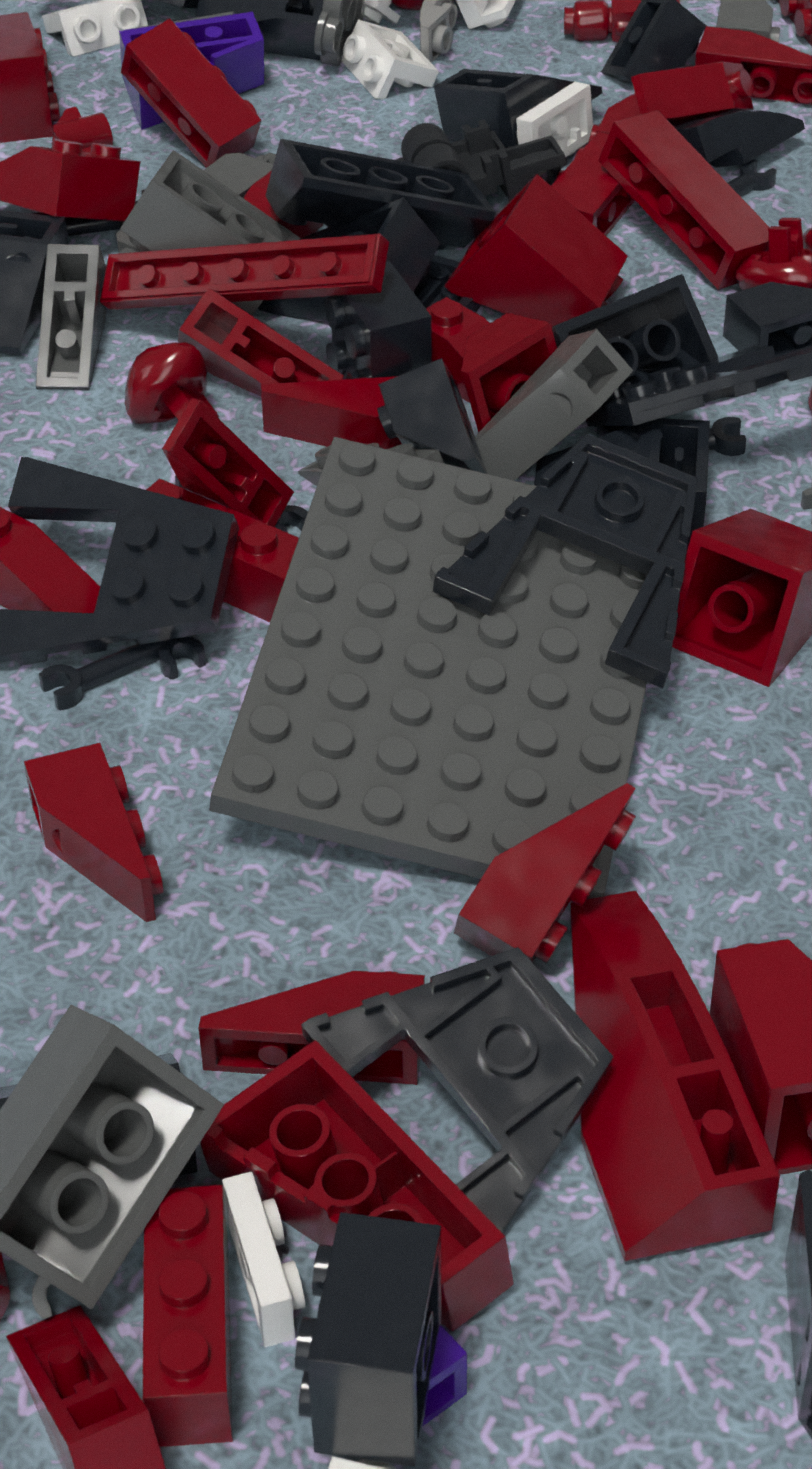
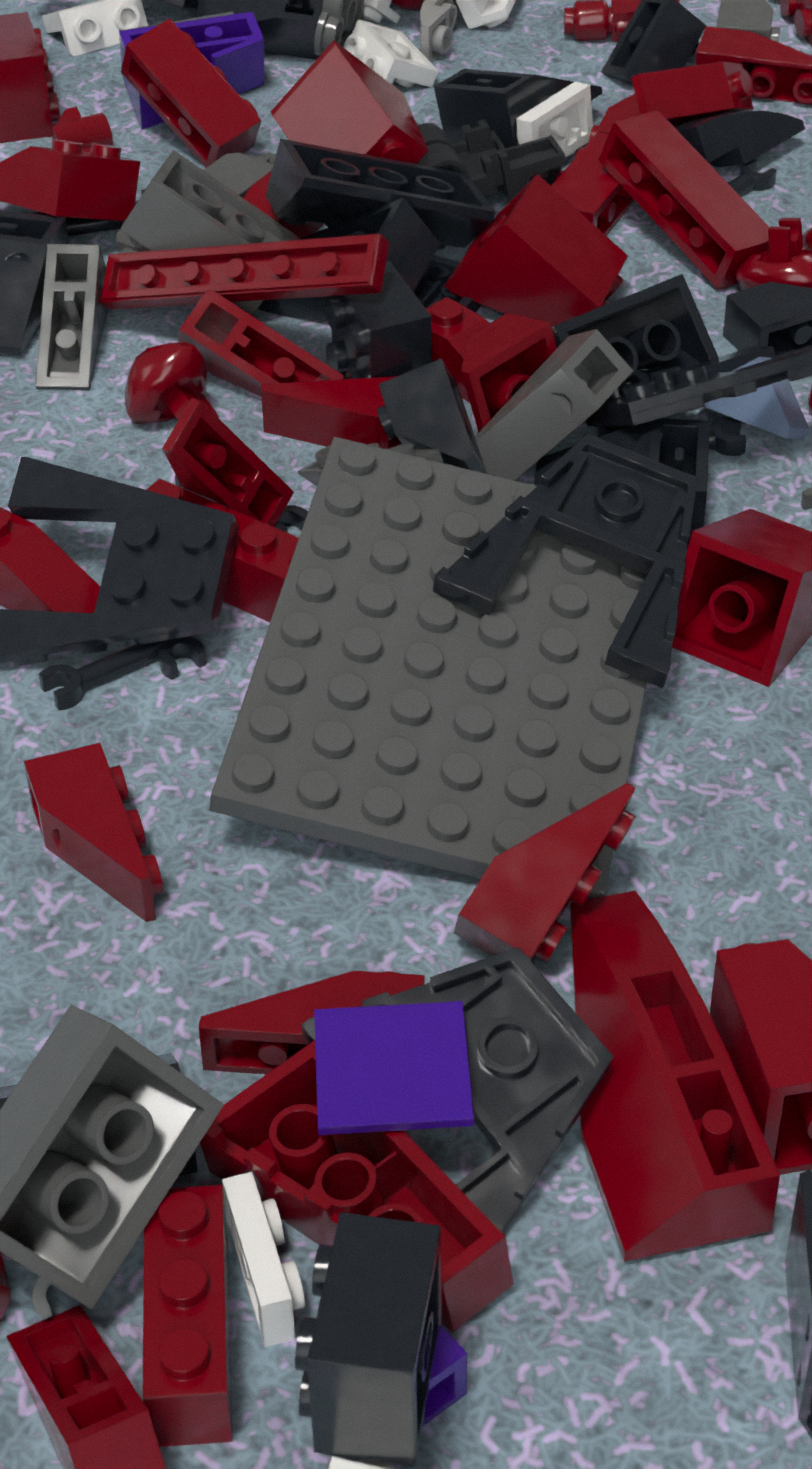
(349, 109): none -> dark red slope
(392, 1068): none -> dark purple piece
(769, 408): none -> sand blue slope

